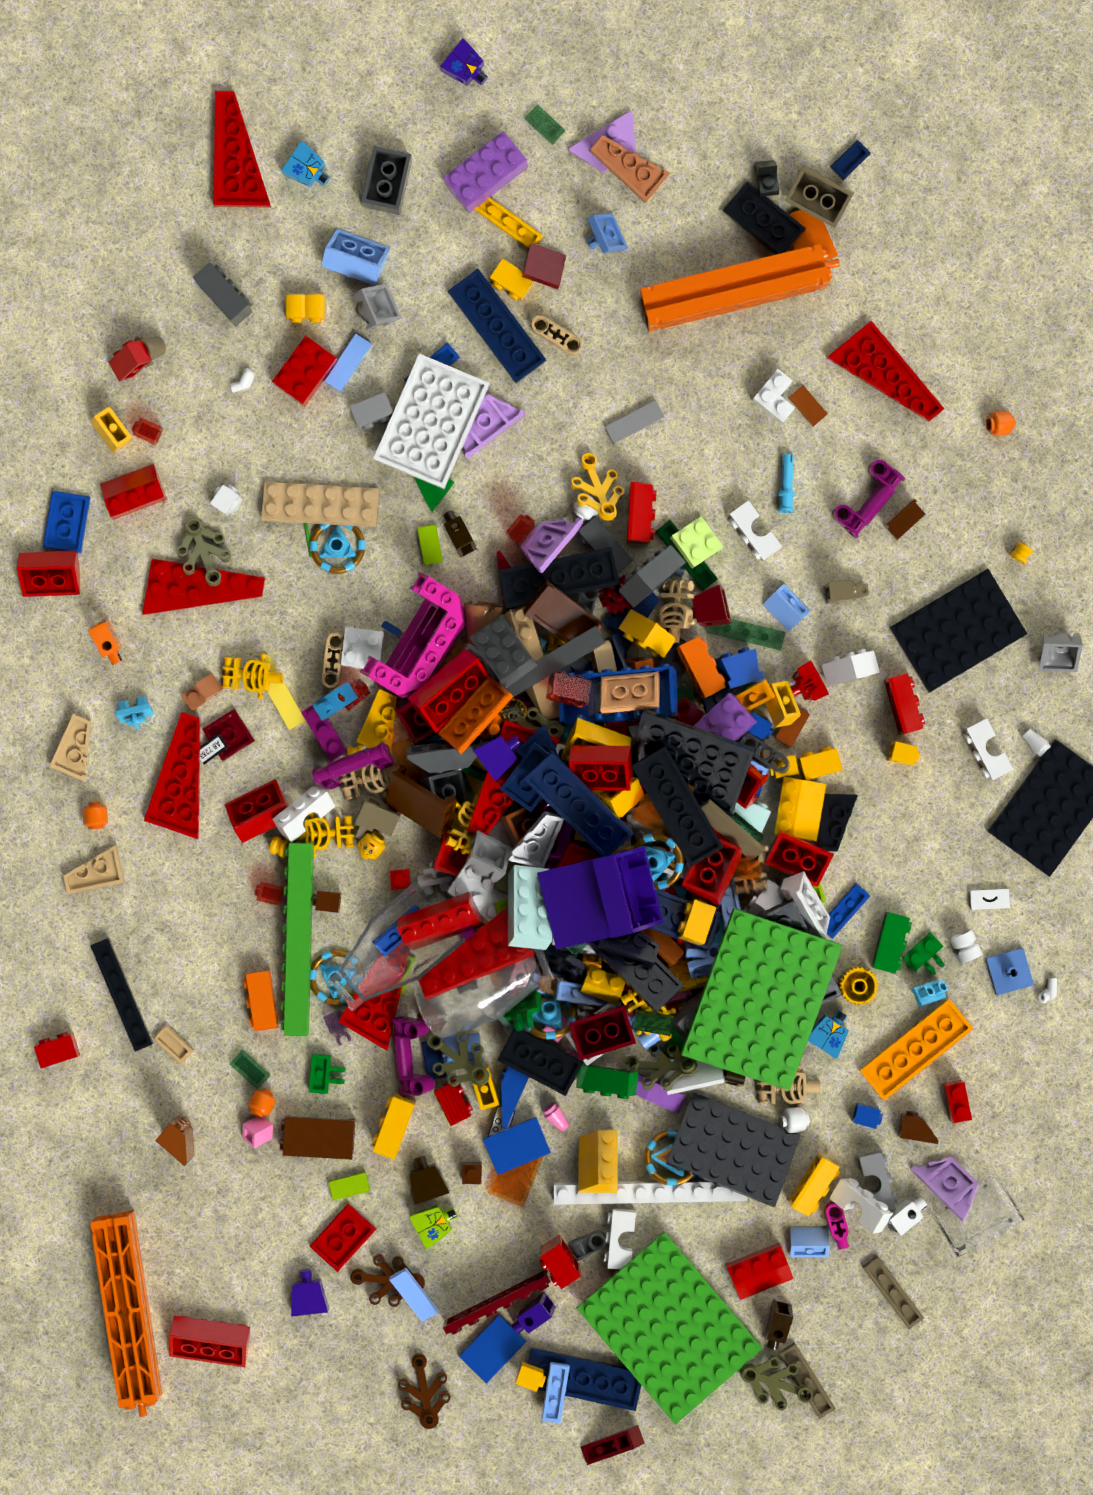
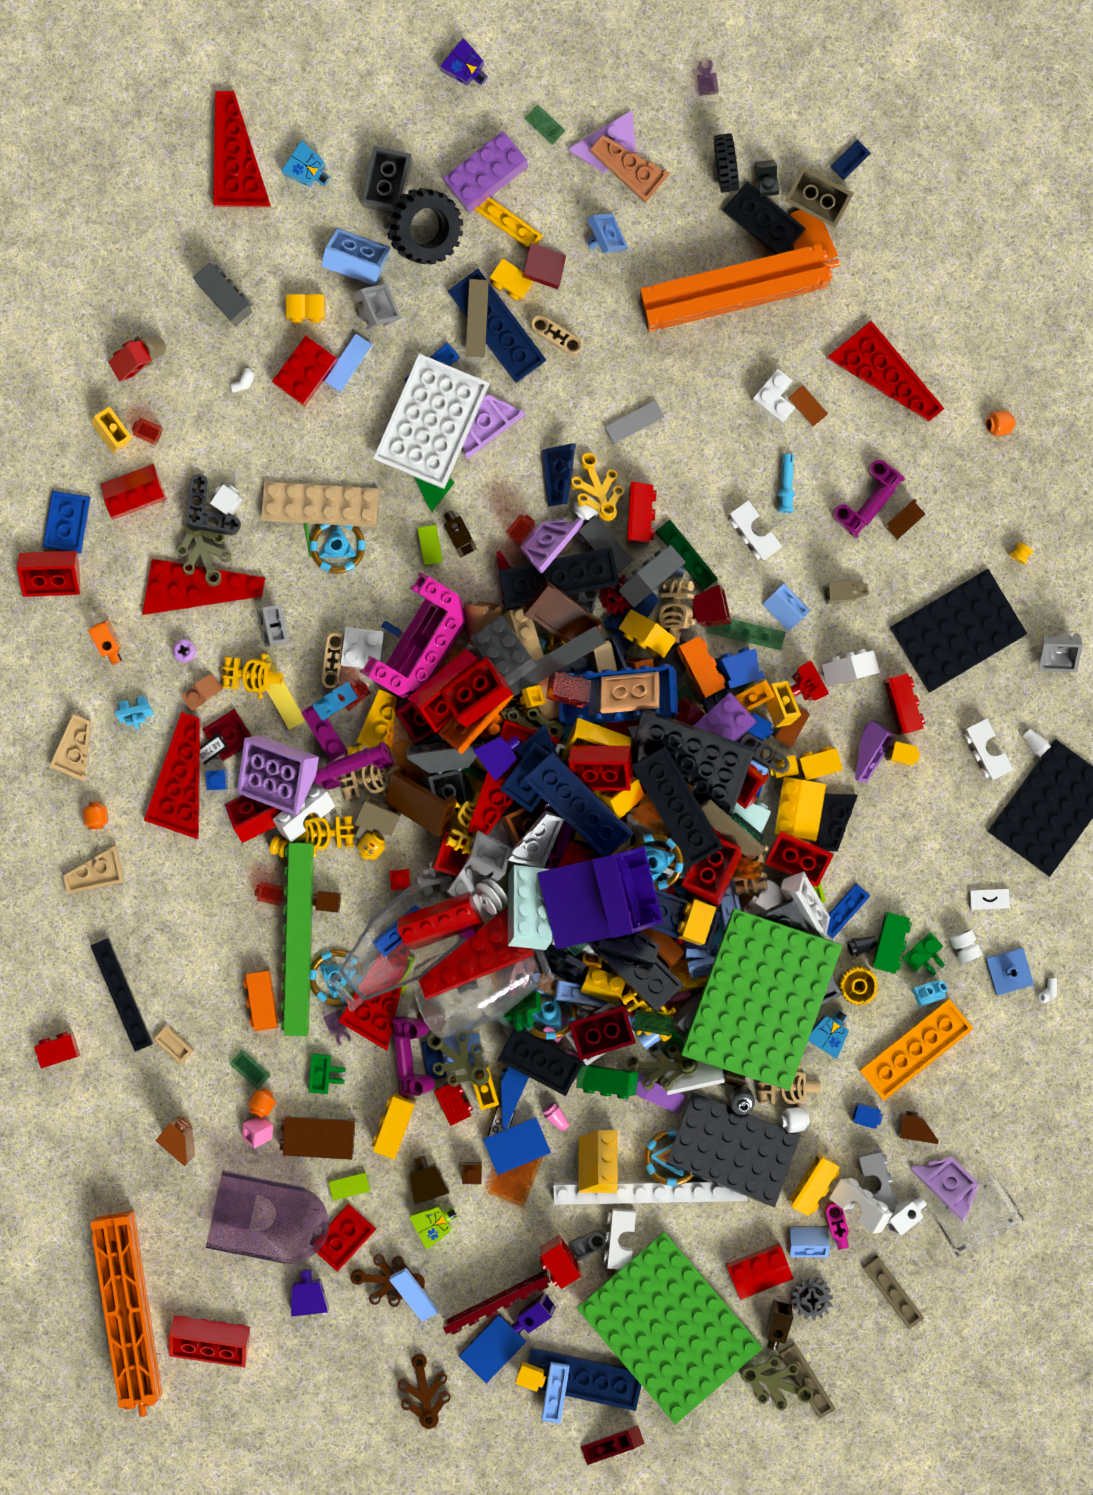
(178, 647): none -> lavender piece
(203, 516): none -> black beam
(217, 780): none -> blue brick
(267, 1219): none -> clear purple windscreen
(272, 625): none -> light grey brick
(276, 773): none -> lavender slope
(372, 411): light grey brick -> none
(447, 232): none -> black tyre
(476, 692): none -> red slope
(477, 318): none -> dark tan tile
(491, 896): none -> white piece
(532, 696): none -> yellow tile
(558, 472): none -> dark blue wing
(696, 542): yellowish green plate -> none
(707, 81): none -> clear purple plate
(726, 163): none -> black tyre
(741, 1100): none -> dark grey head
(803, 1299): none -> flat silver gear
(860, 945): none -> black cone
(872, 748): none -> medium lavender slope
(957, 1101): red brick -> none

